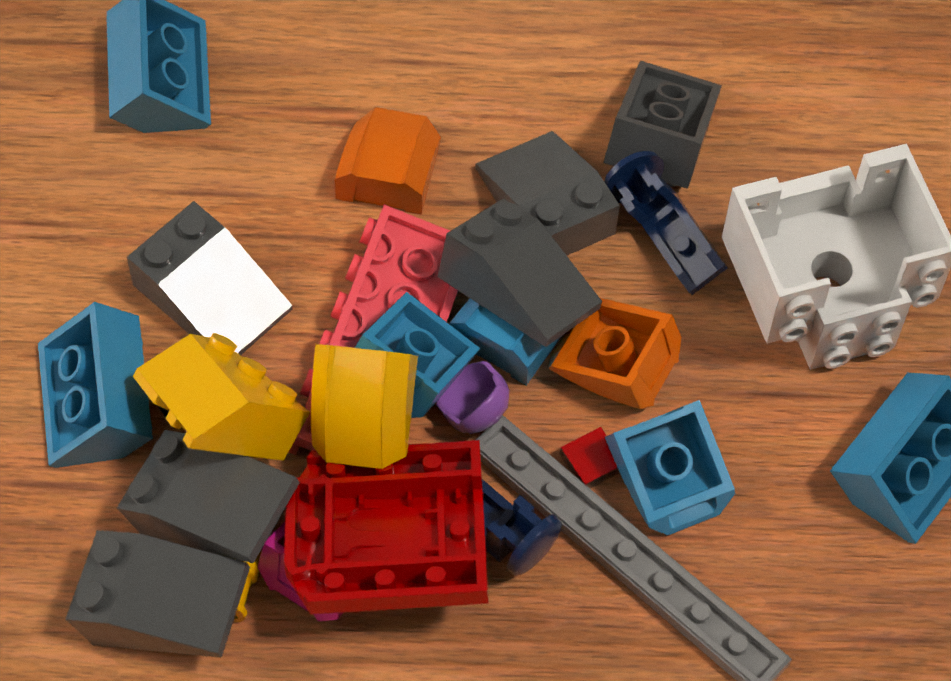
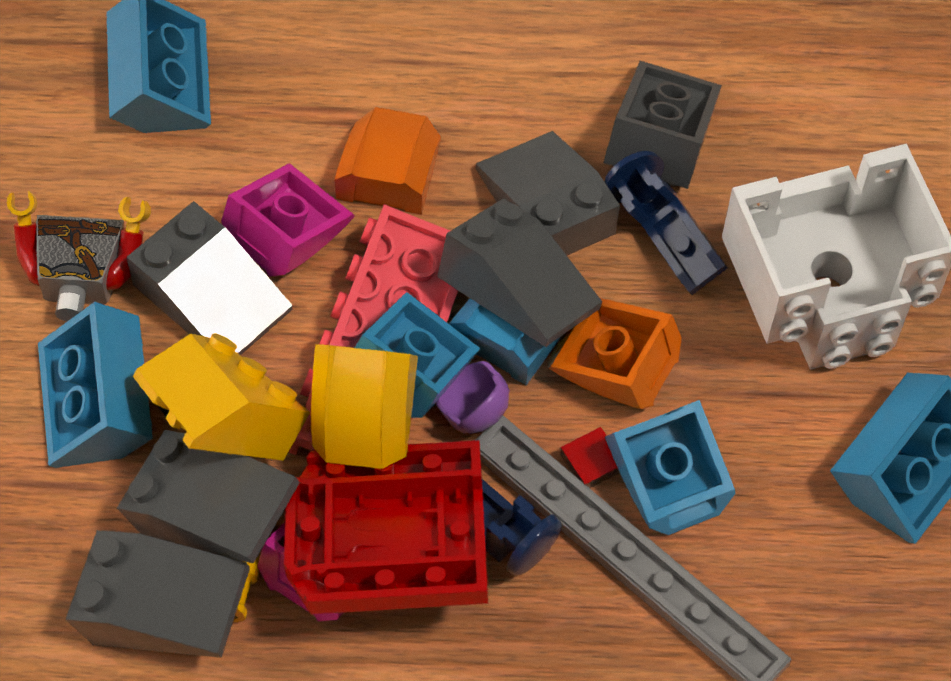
(76, 256): none -> torso
(283, 219): none -> dark pink slope

